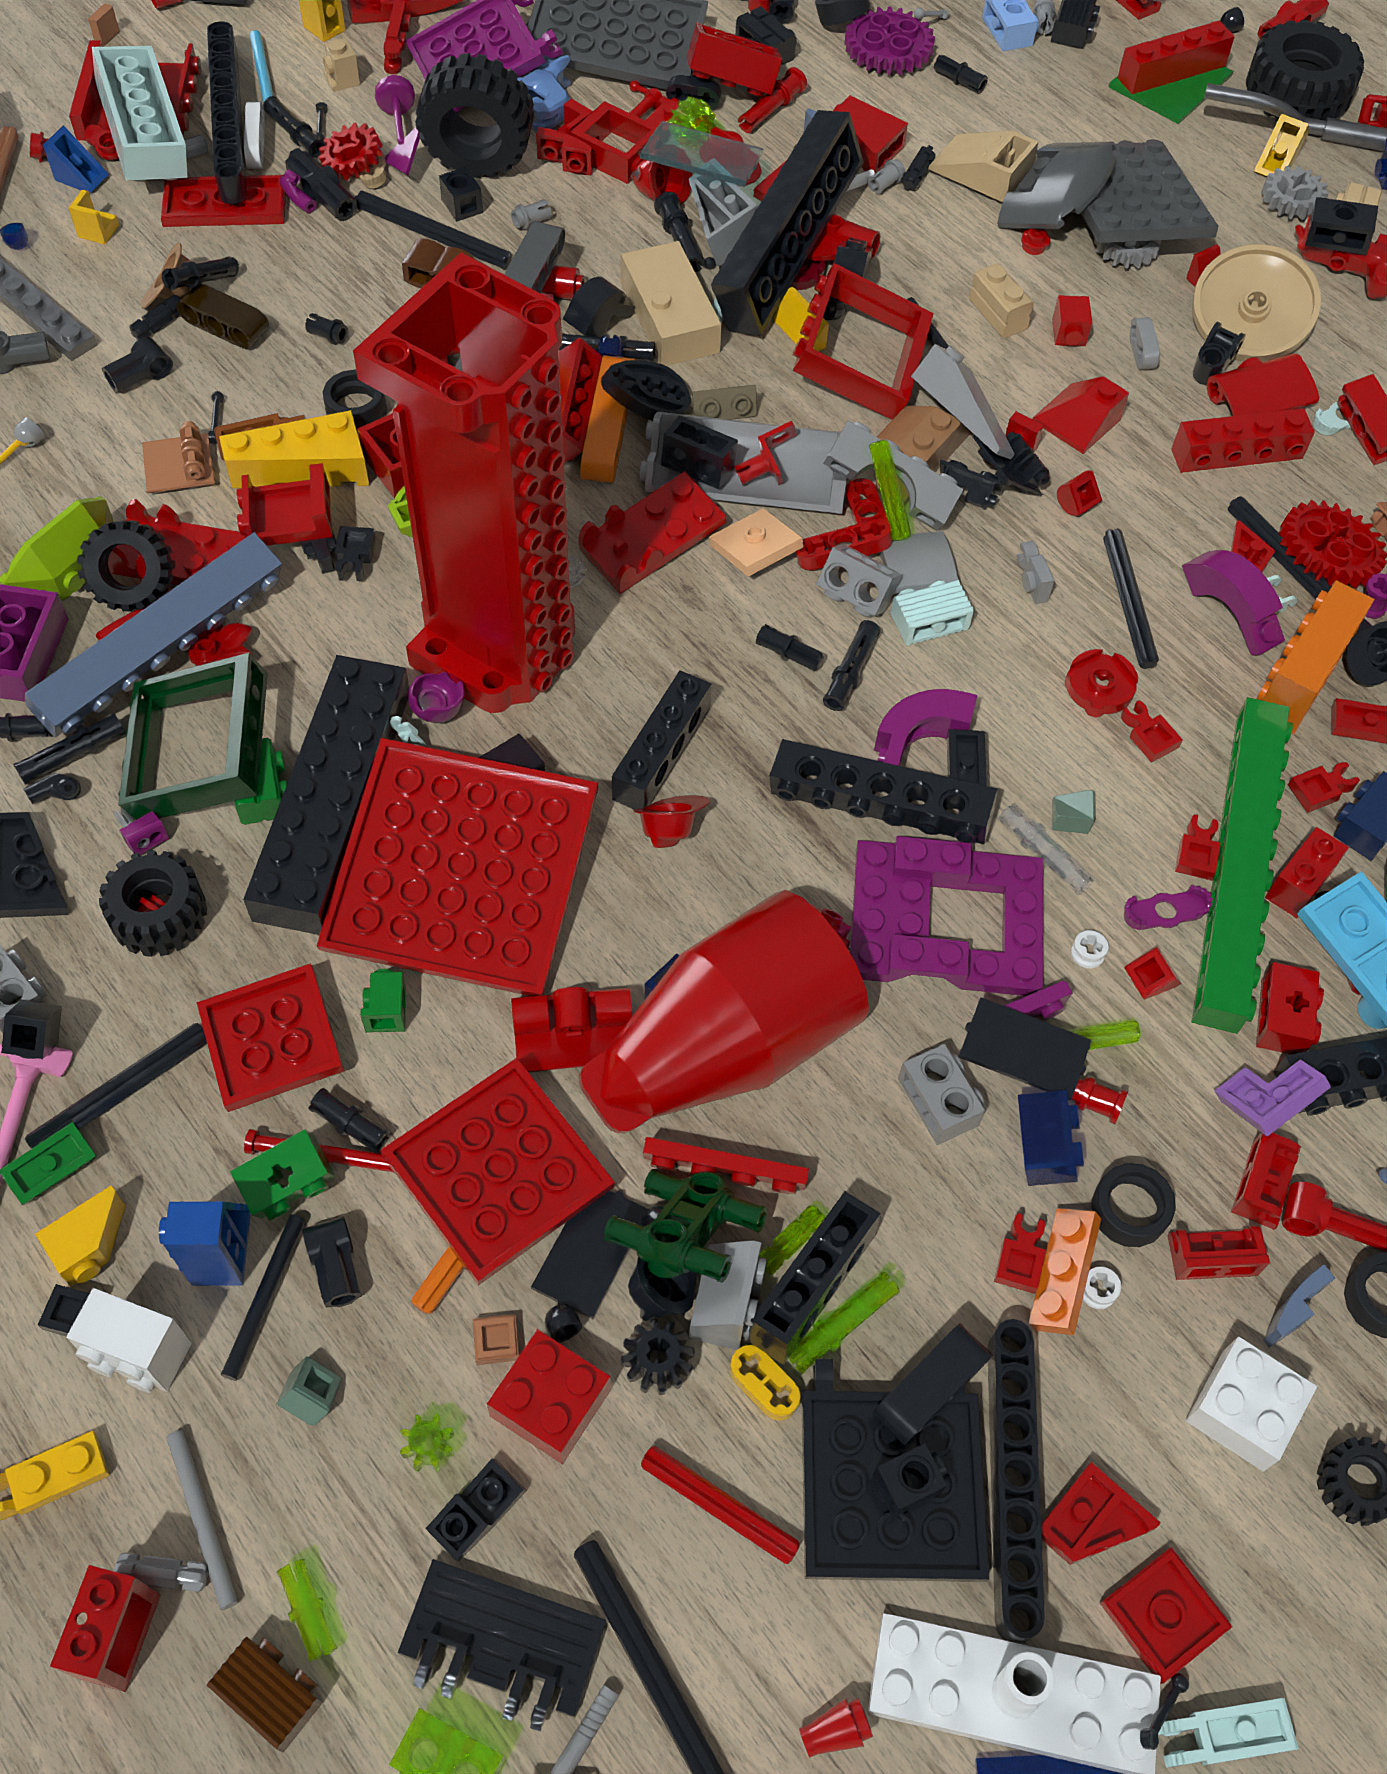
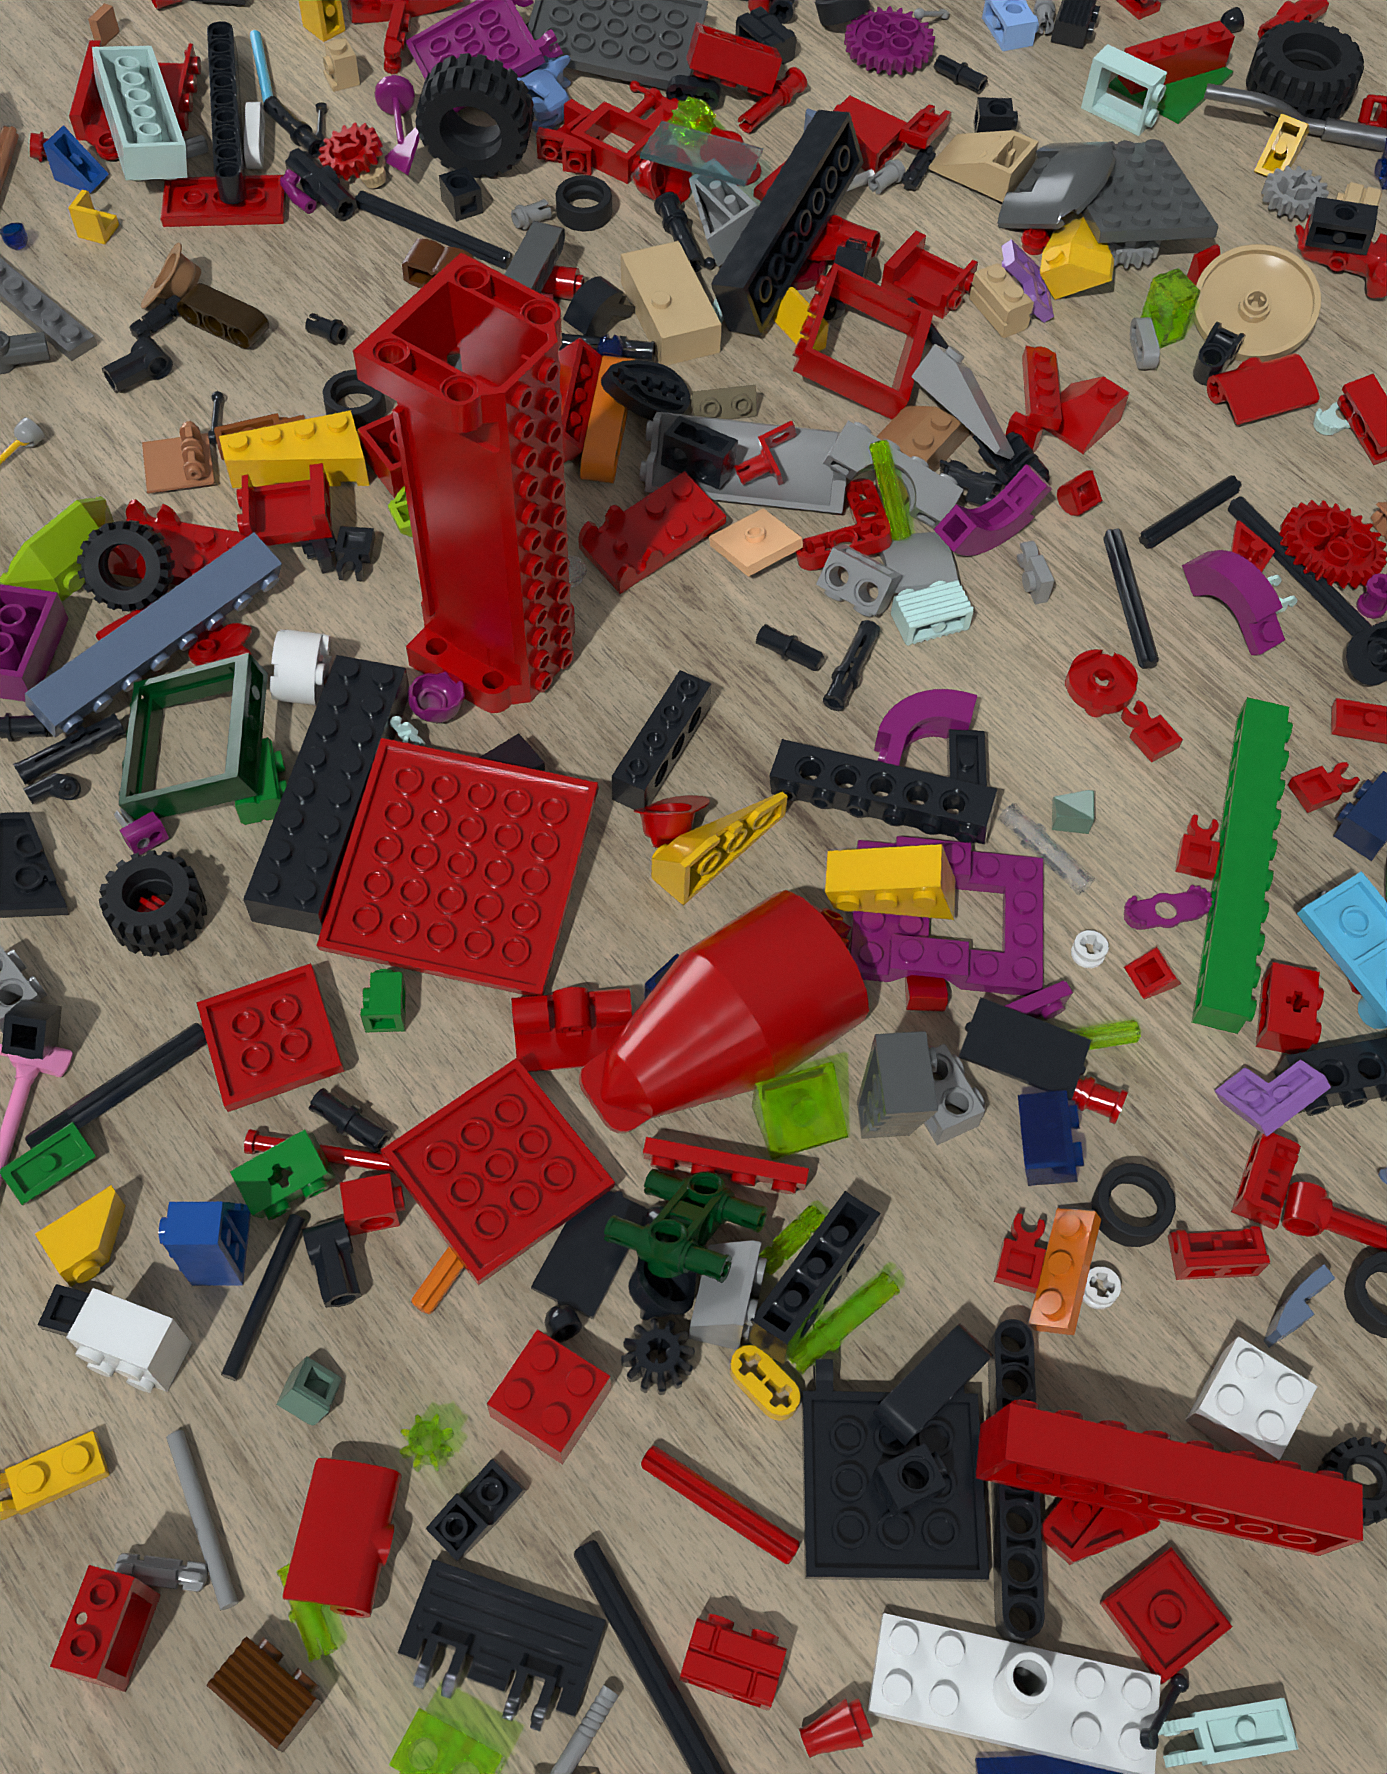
(193, 274): black pin -> none
(300, 666): none -> white brick
(343, 1536): none -> red panel
(371, 1204): none -> red brick
(495, 1339): nougat tile -> none
(583, 188): none -> black tyre
(705, 852): none -> yellow wedge
(733, 1662): none -> red brick
(799, 1110): none -> clear neon green slope
(892, 881): none -> yellow wedge
(897, 1085): none -> dark grey wedge
(924, 127): none -> red hinge
(925, 993): none -> red slope
(926, 277): none -> red panel
(992, 524): none -> magenta arch
(994, 115): none -> black brick
(1027, 272): none -> medium lavender plate
(1041, 387): none -> red plate
(1072, 320): red brick -> none
(1075, 259): none -> yellow wedge
(1114, 109): none -> light aqua window
(1169, 1479): none -> red brick
(1171, 305): none -> clear neon green brick
(1189, 512): none -> black axle
(1242, 440): red brick -> none
(1306, 872): red brick -> none
(1316, 651): orange brick -> none

